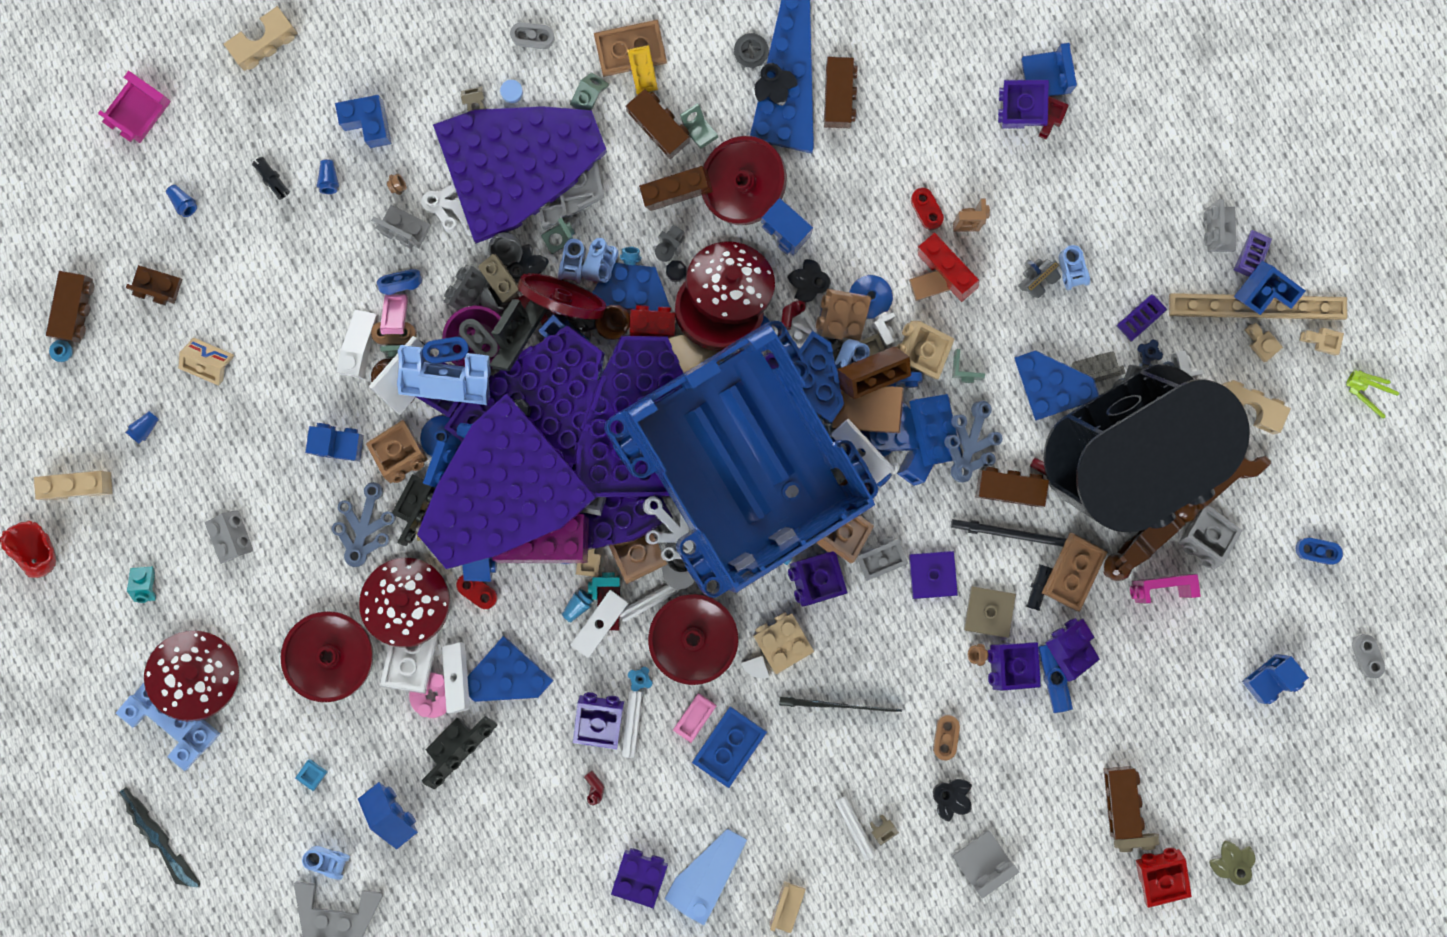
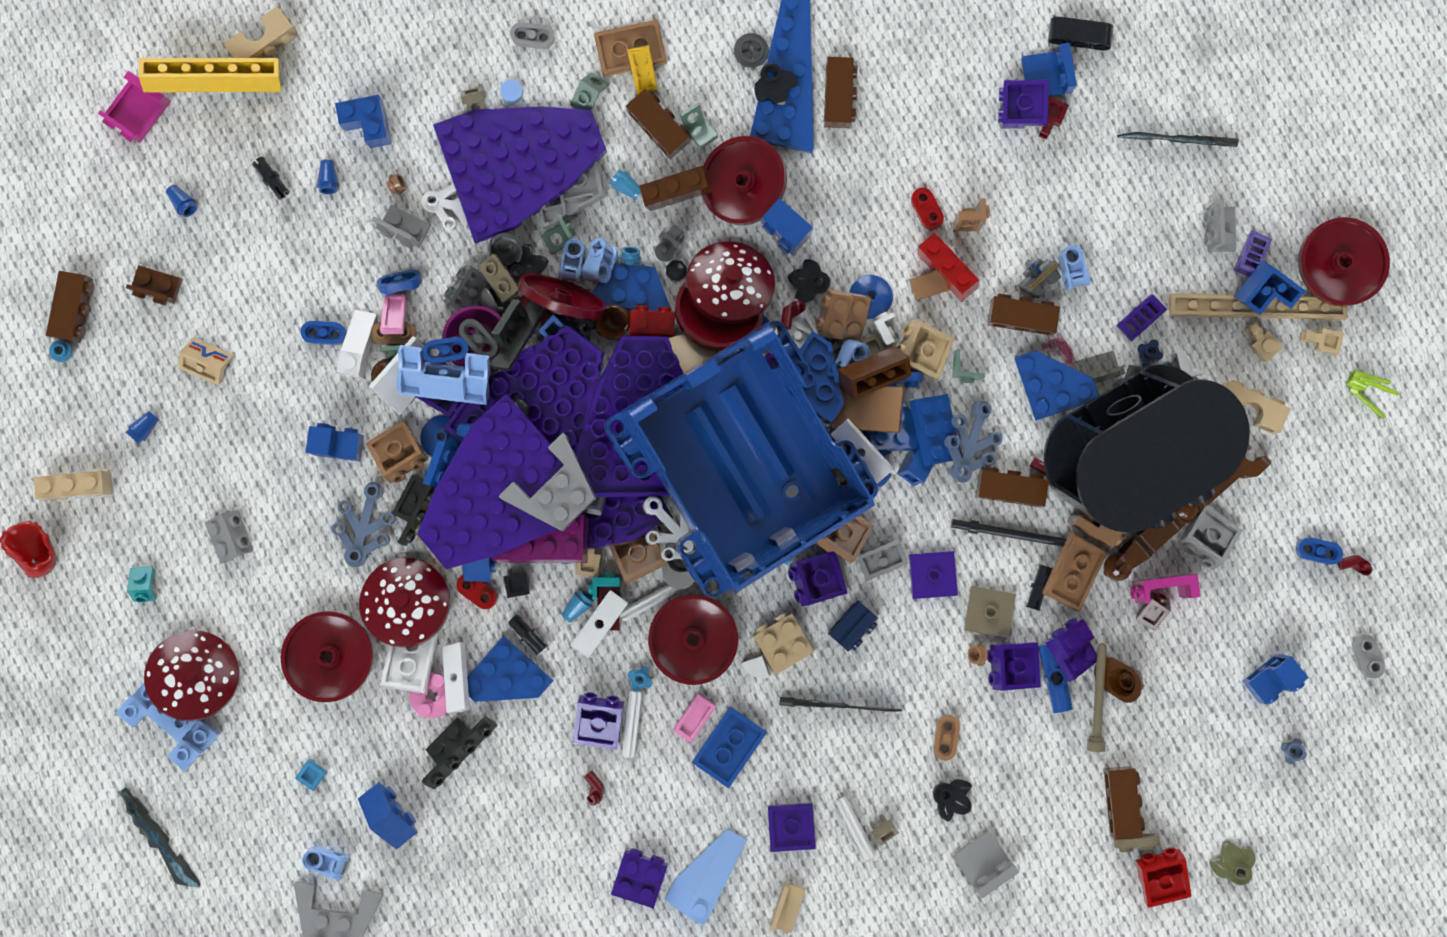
(210, 74): none -> yellow brick
(324, 332): none -> blue plate
(516, 585): none -> black plate
(527, 634): none -> black axle
(562, 496): none -> light grey wing
(625, 184): none -> dark azure cone
(791, 827): none -> dark purple plate
(853, 626): none -> dark blue brick
(1023, 315): none -> reddish brown brick
(1063, 346): none -> clear pink piece
(1080, 33): none -> black beam
(1096, 531): none -> medium nougat plate
(1096, 742): none -> dark tan piece
(1122, 680): none -> reddish brown piece
(1154, 612): none -> bracket
(1196, 139): none -> pearl dark grey sword
(1299, 754): none -> sand blue plate
(1344, 262): none -> dark red dish
(1357, 563): none -> dark red arm

